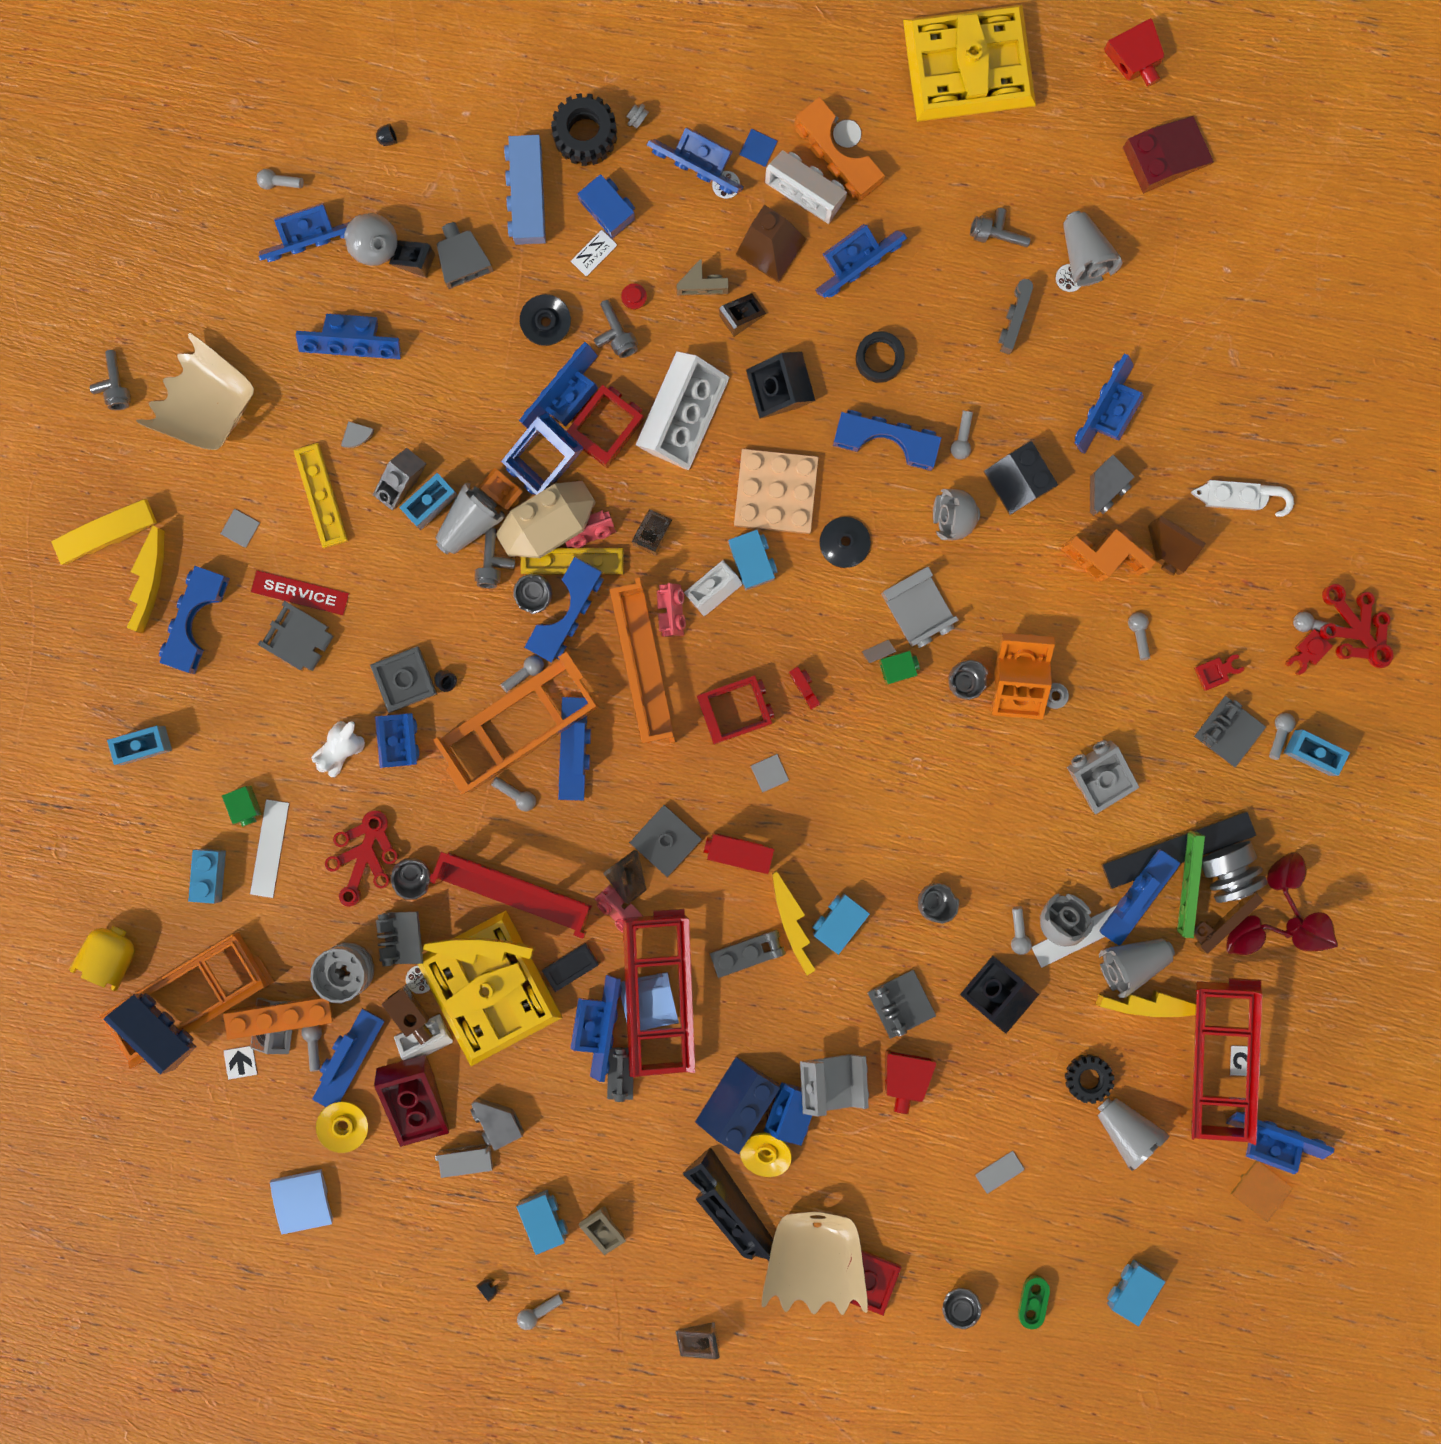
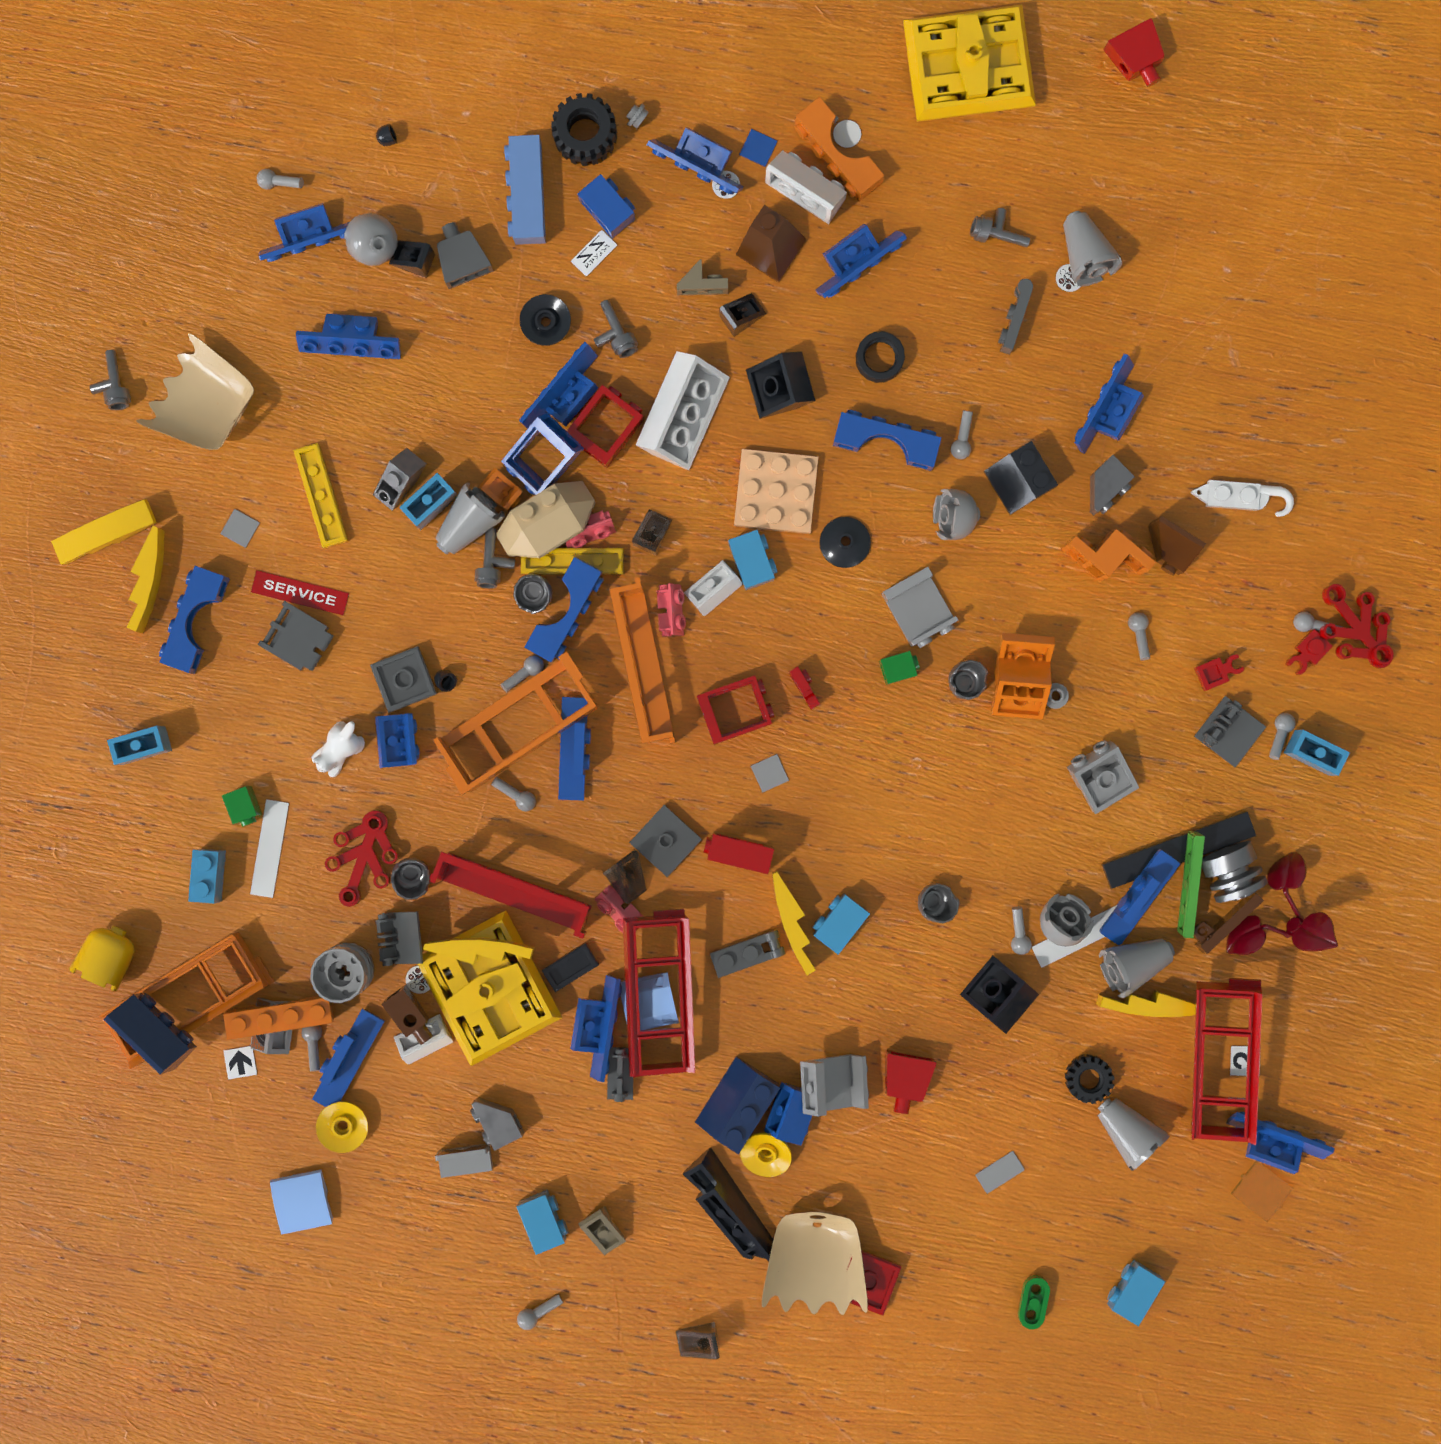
(356, 435): light grey tile -> none
(411, 1100): dark red slope -> none
(488, 1292): black hinge -> none
(633, 296): red plate -> none
(879, 651): light grey sticker -> none
(901, 1004): dark grey hinge -> none
(961, 1308): flat silver hair -> none
(1167, 153): dark red slope -> none

